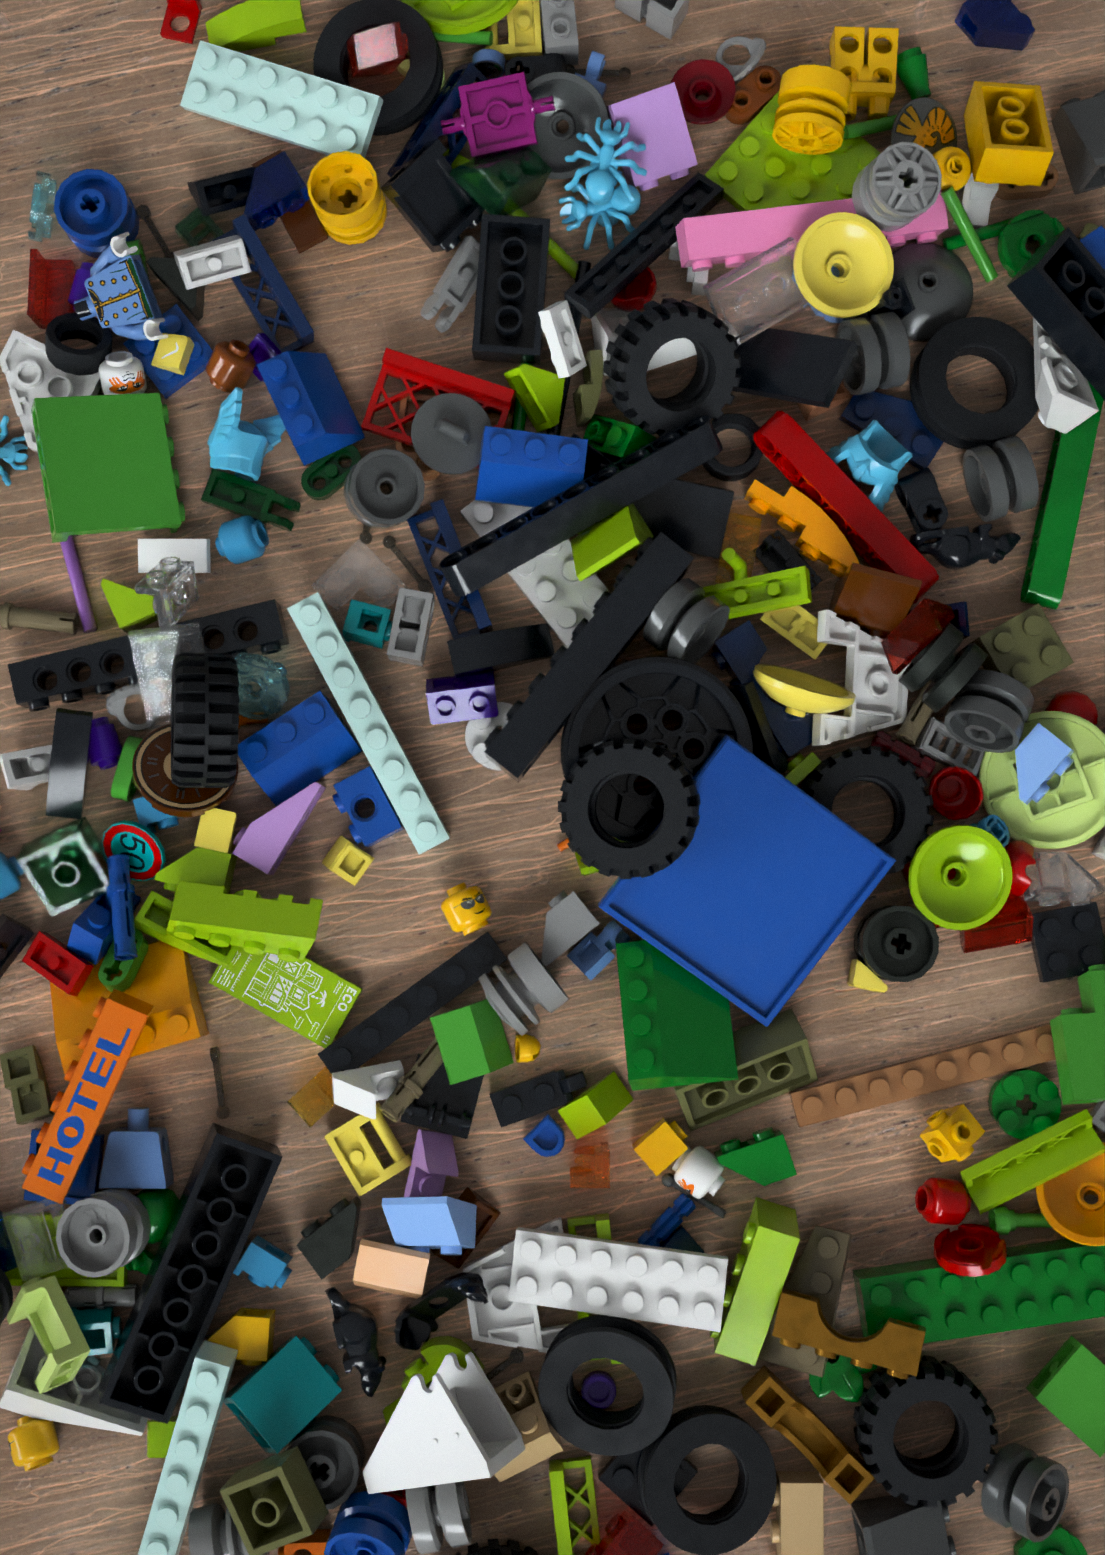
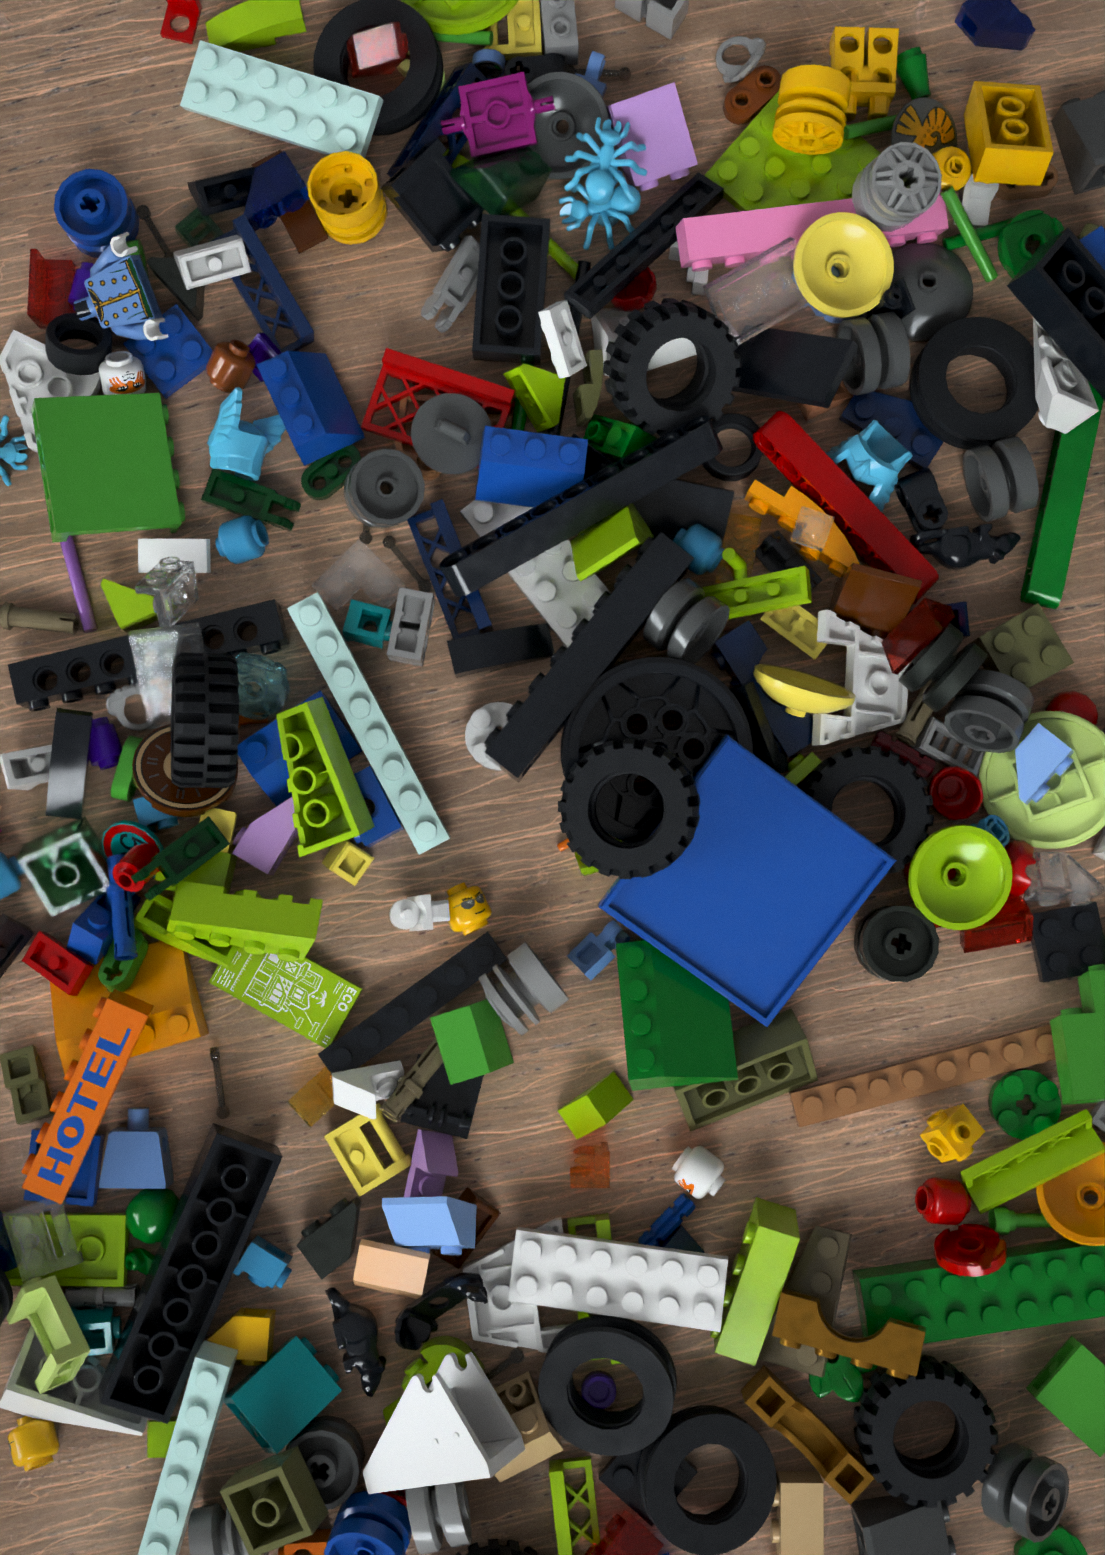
(42, 196): clear light blue plate -> none
(103, 1232): light grey wheel -> none
(131, 863): none -> red brick
(173, 353): light yellow slope -> none
(183, 856): none -> dark green hinge
(320, 778): none -> lime wedge
(418, 913): none -> white hips
(461, 698): bracket -> none
(526, 1048): yellow hinge -> none
(535, 1095): black hinge -> none
(546, 1137): blue tile -> none
(565, 925): light grey slope -> none
(661, 1145): yellow brick -> none
(668, 1181): dark grey hinge -> none
(703, 546): none -> dark azure head
(707, 79): dark red dish -> none
(760, 1158): green slope -> none
(811, 528): none -> clear plate
(863, 978): light yellow slope -> none

